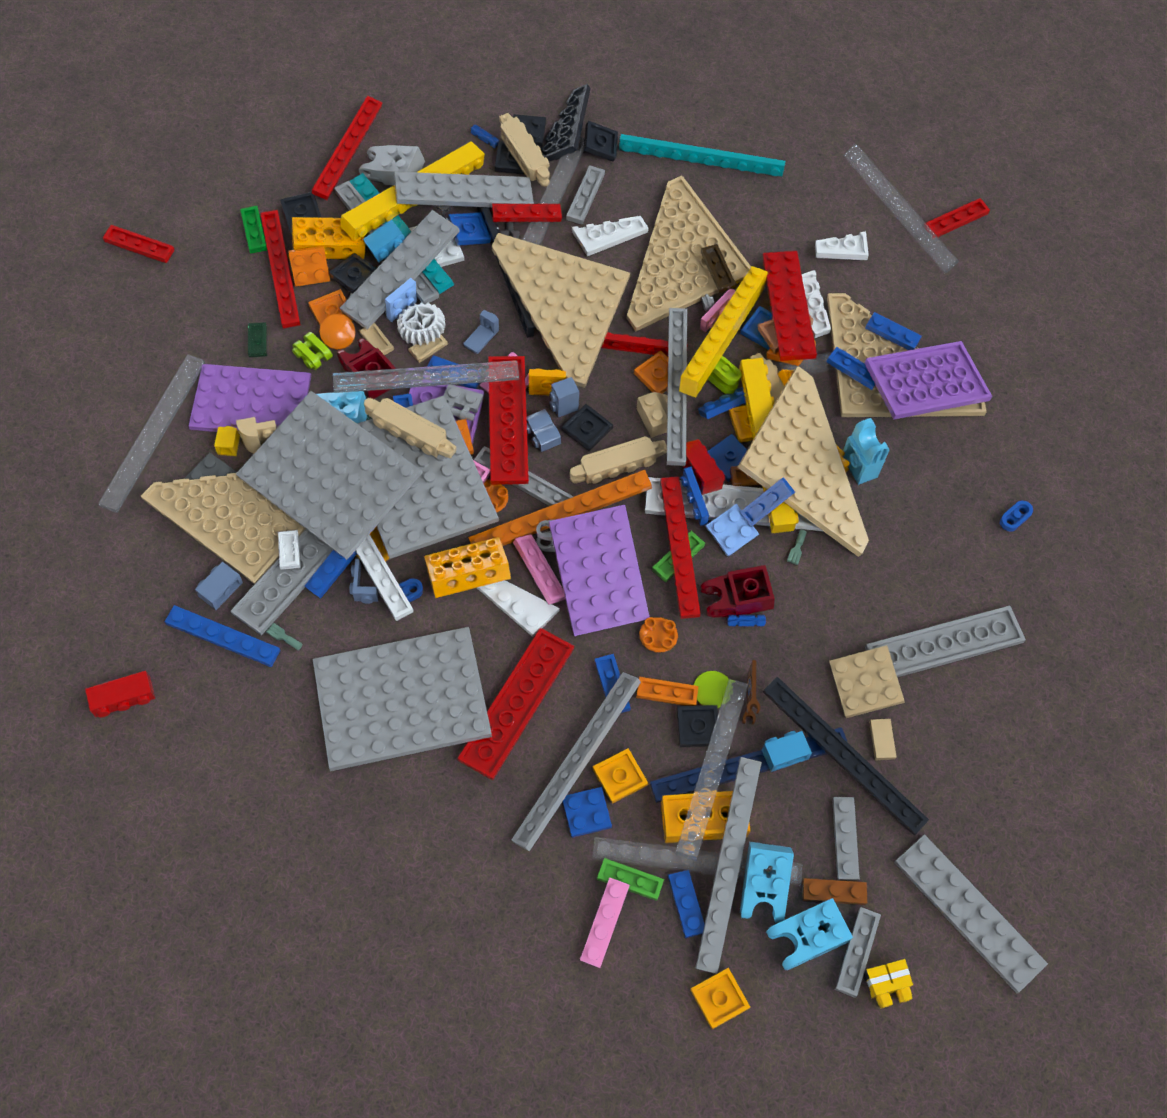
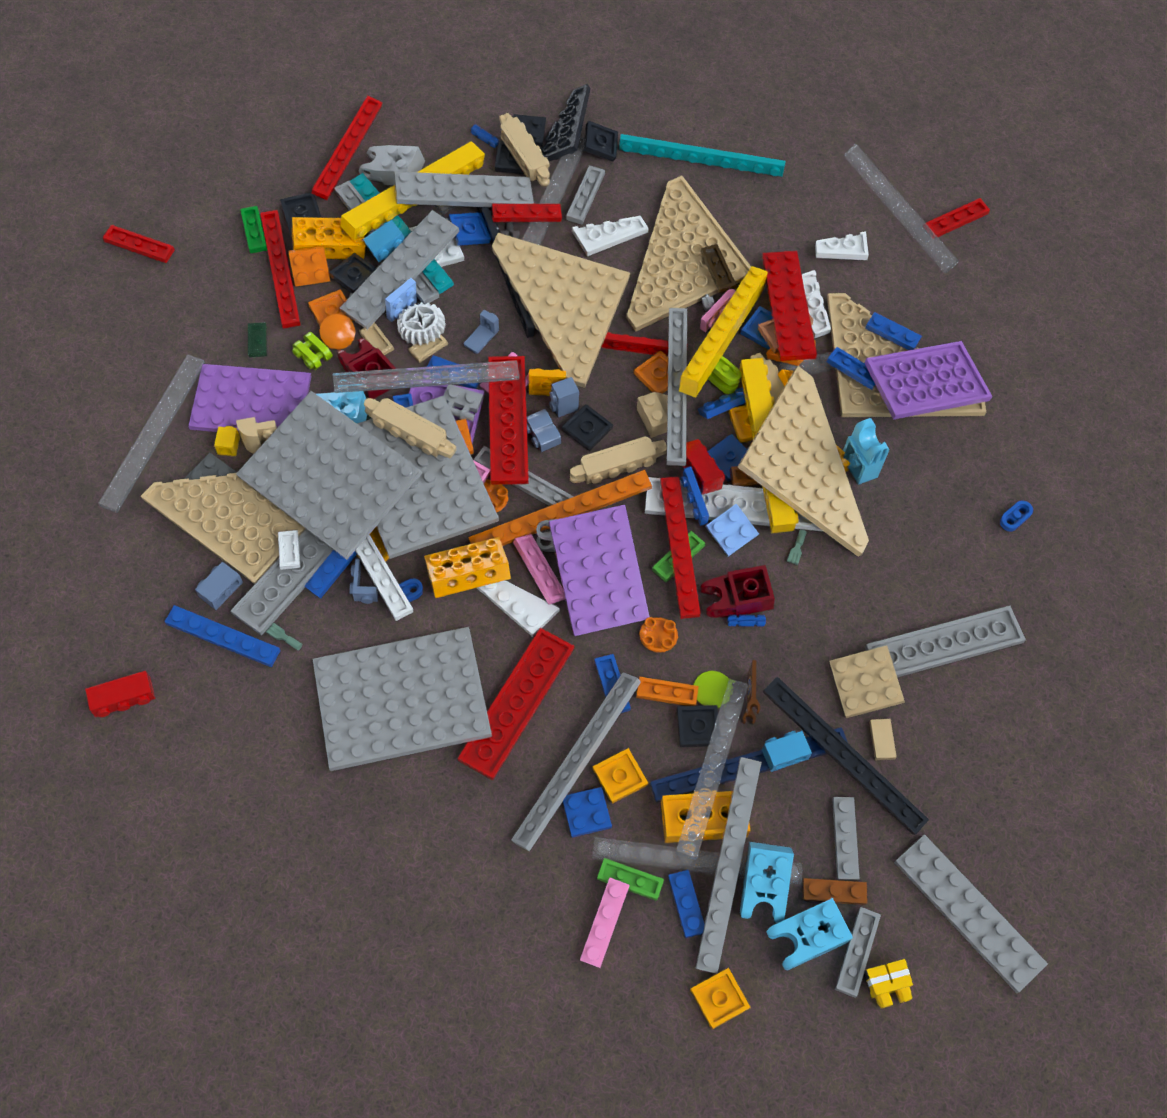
(767, 501): plate -> none

